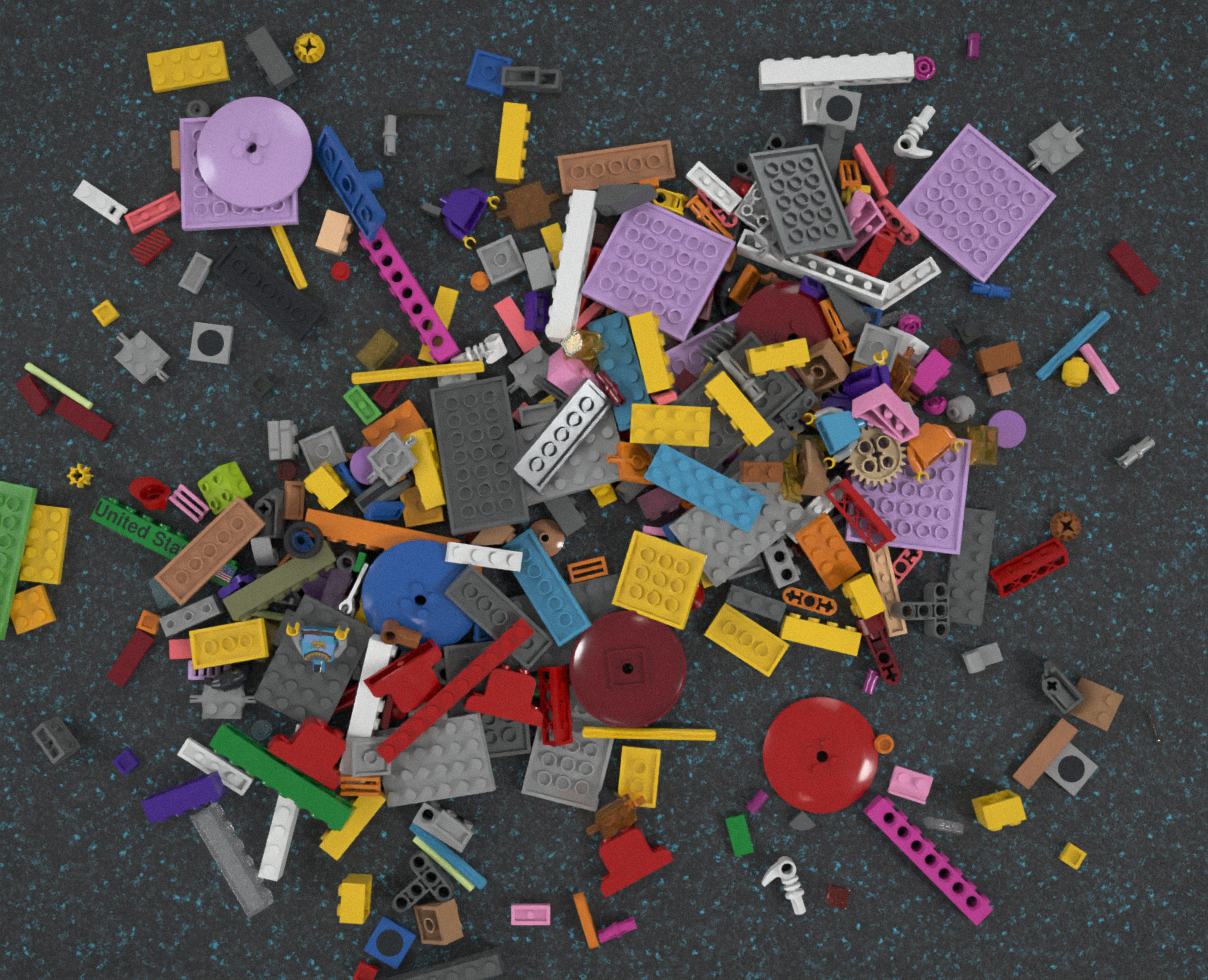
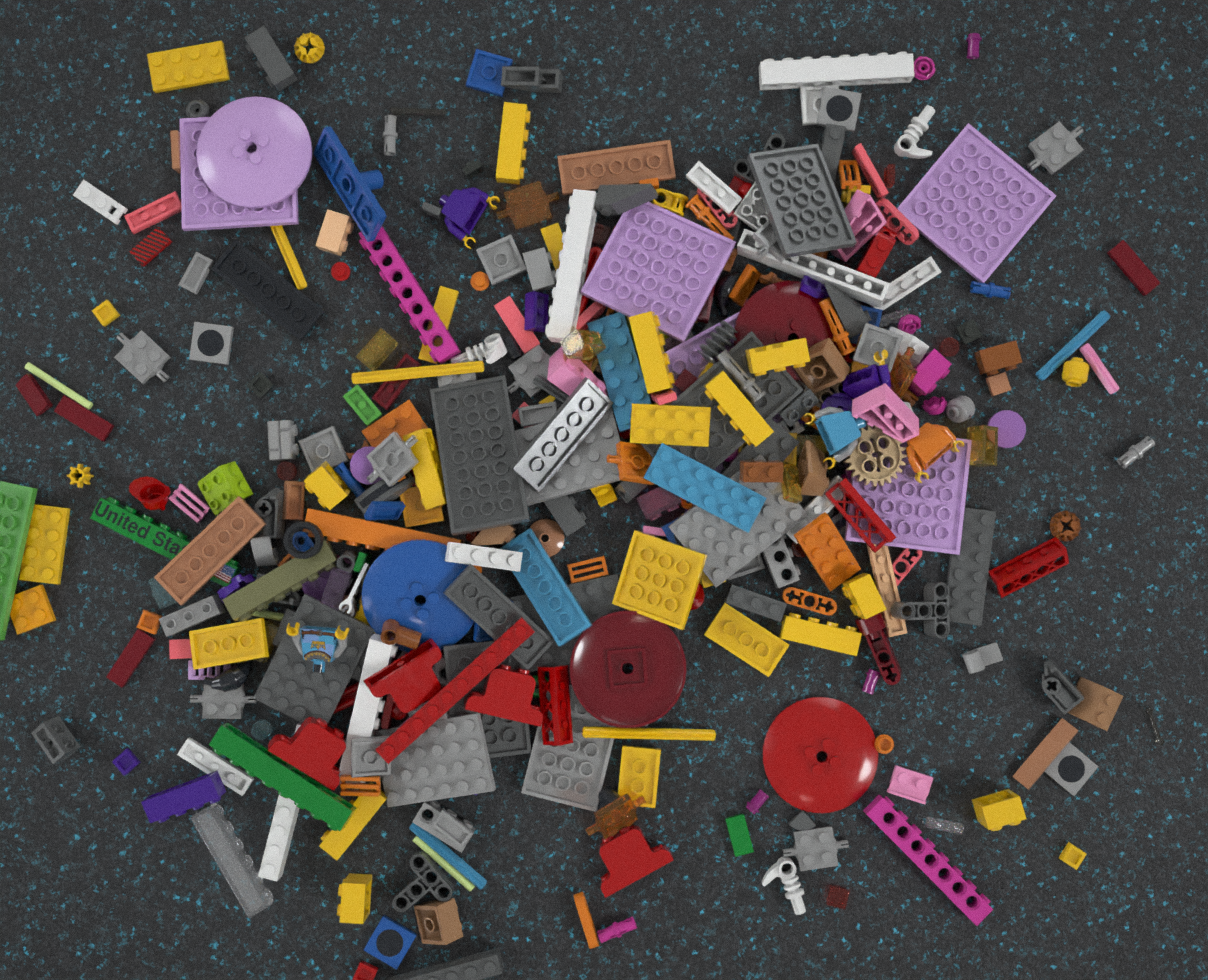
(530, 914): bright pink plate -> none
(610, 388): dark red pin -> none
(815, 848): none -> light grey plate

